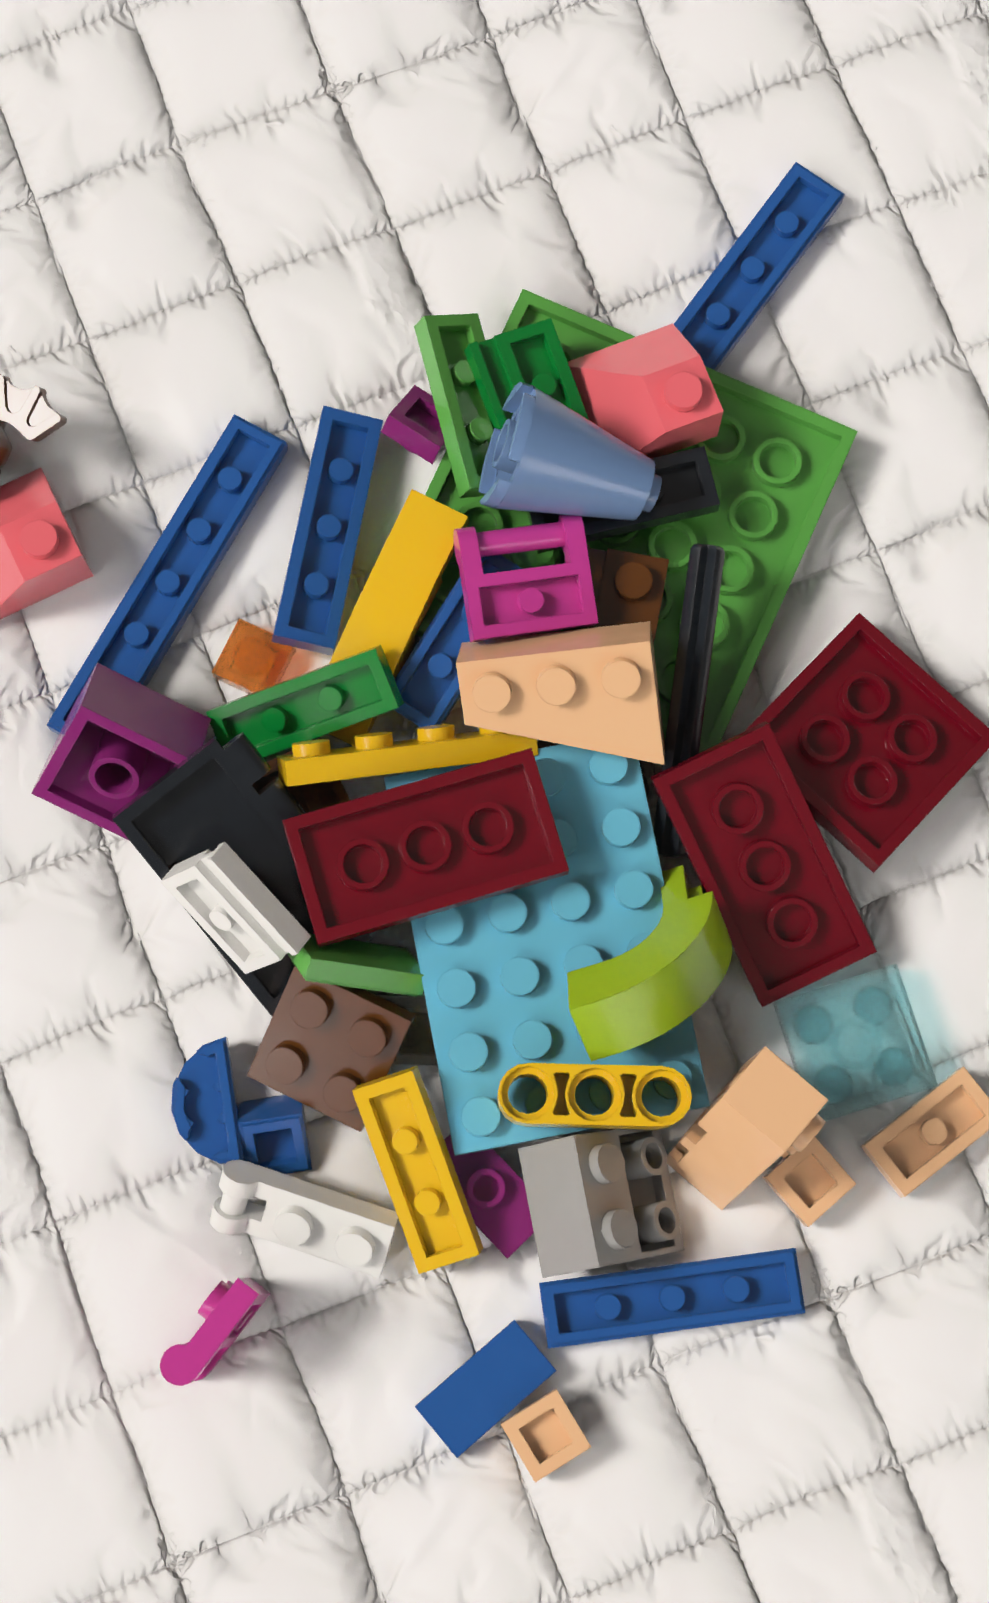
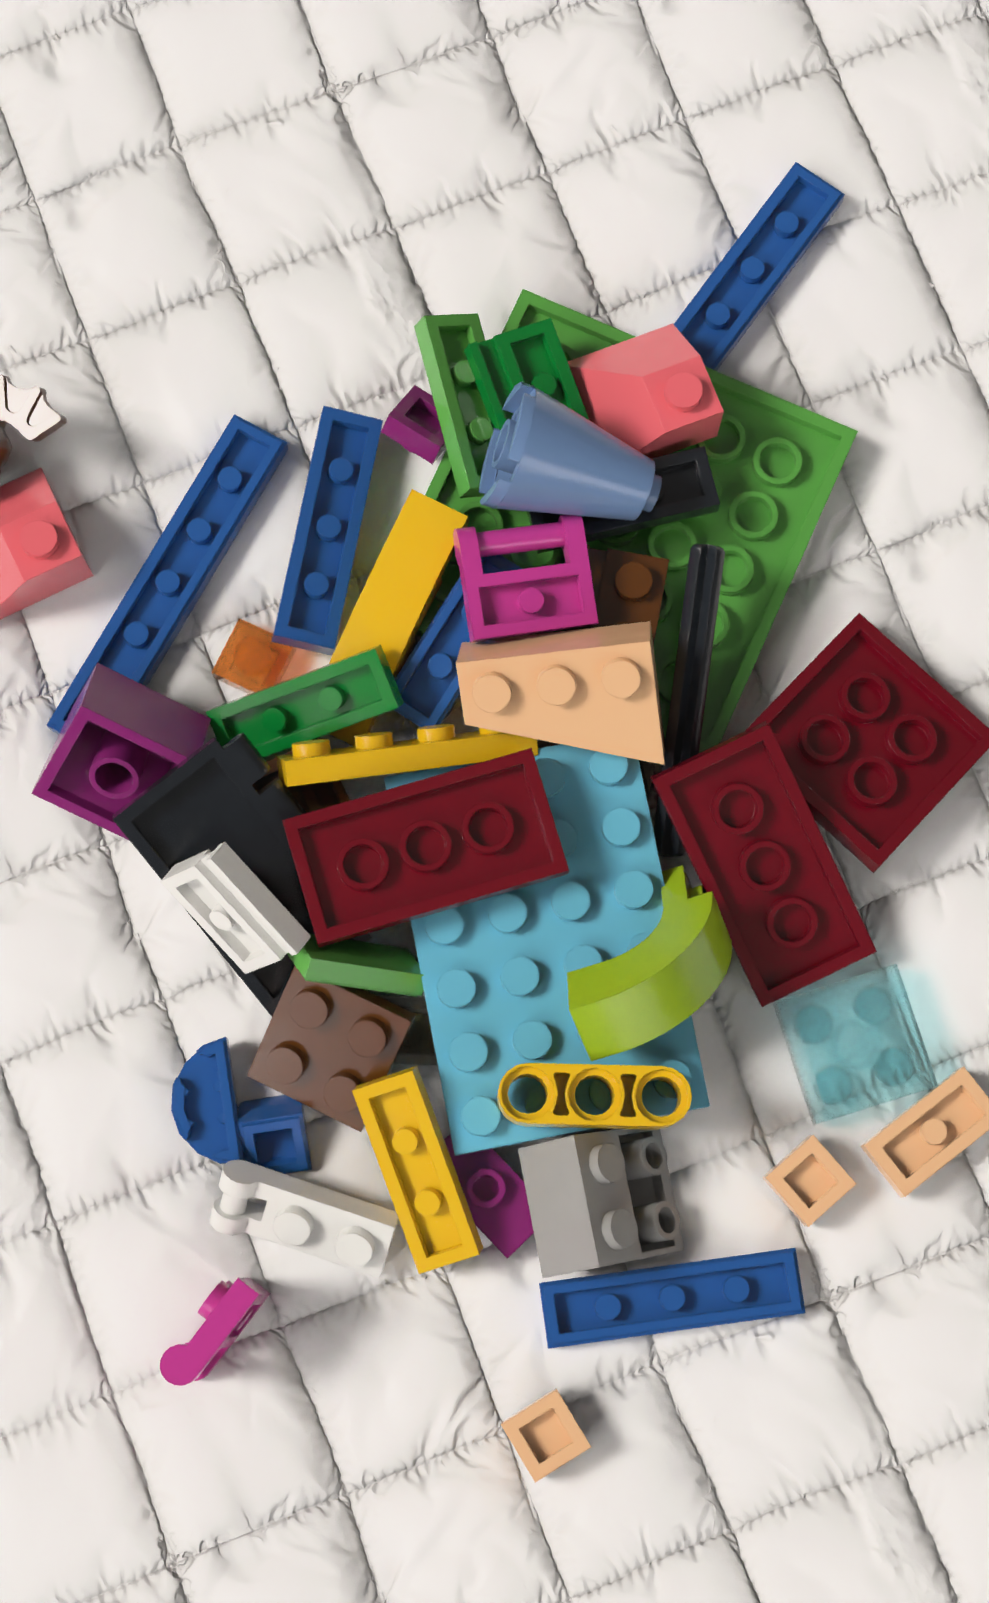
(485, 1388): blue tile -> none
(747, 1127): light nougat wedge -> none

